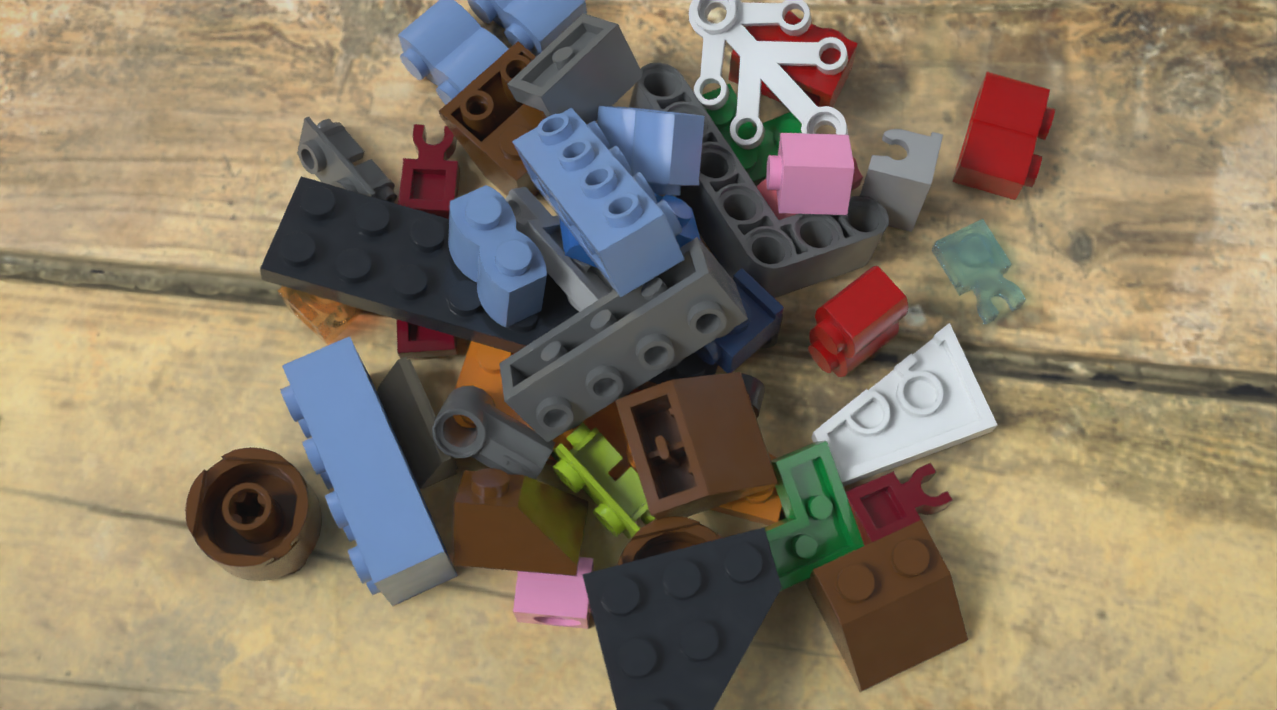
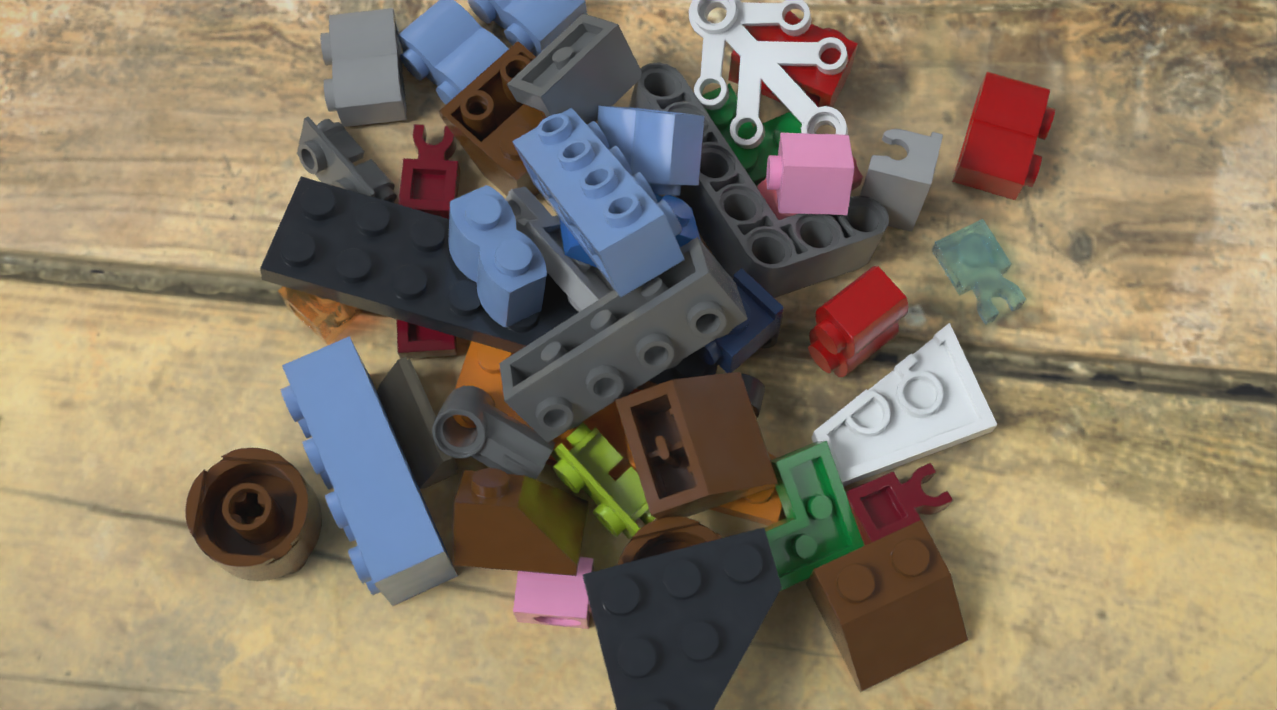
(365, 68): none -> light grey brick

